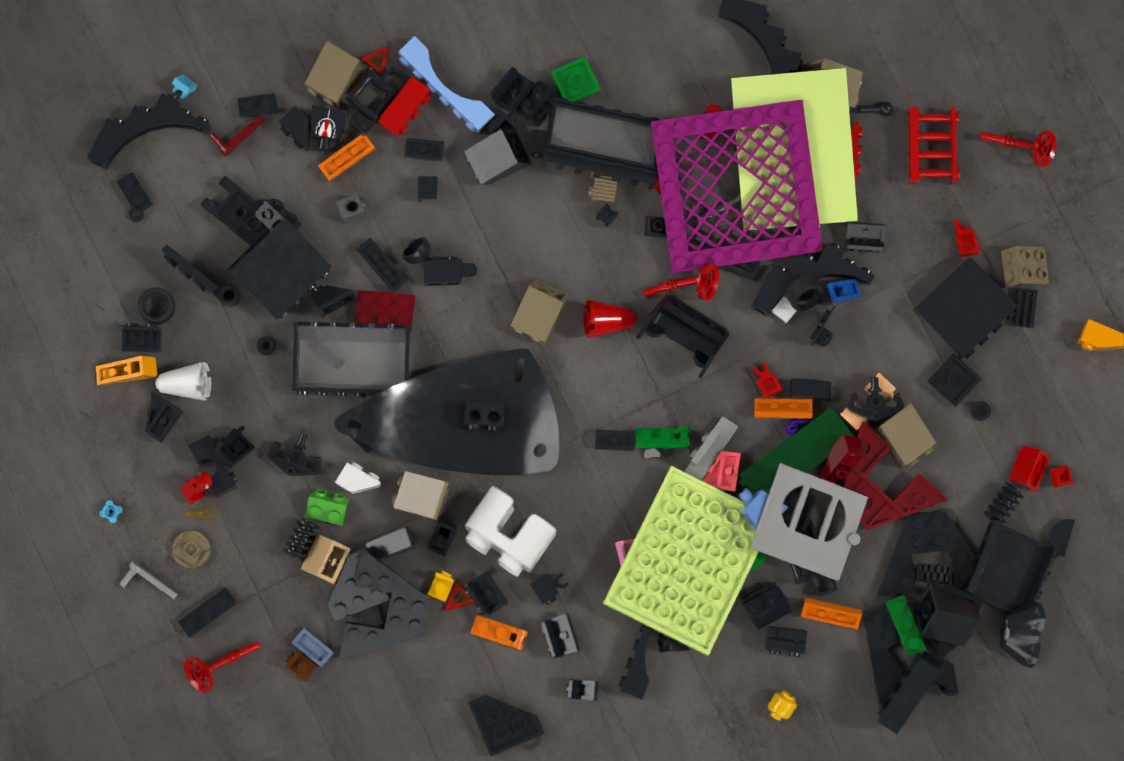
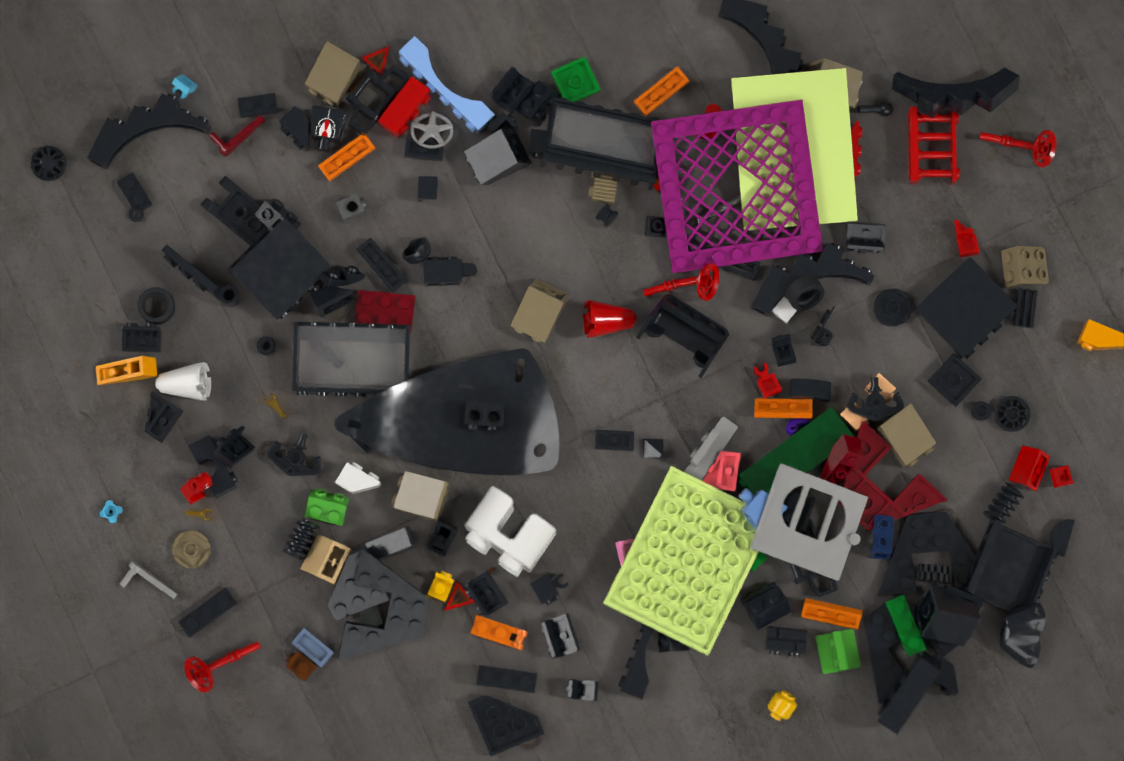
(48, 163): none -> black wheel
(274, 404): none -> clear yellow hand
(344, 277): none -> black slope
(431, 130): none -> light grey wheel
(506, 679): none -> black arch
(661, 91): none -> orange plate
(662, 437): green plate -> none
(783, 350): none -> black bracket
(838, 651): none -> bright green bracket
(843, 291): blue slope -> none
(882, 537): none -> dark blue bracket
(892, 307): none -> black tile
(934, 97): none -> black arch
(1012, 413): none -> black wheel

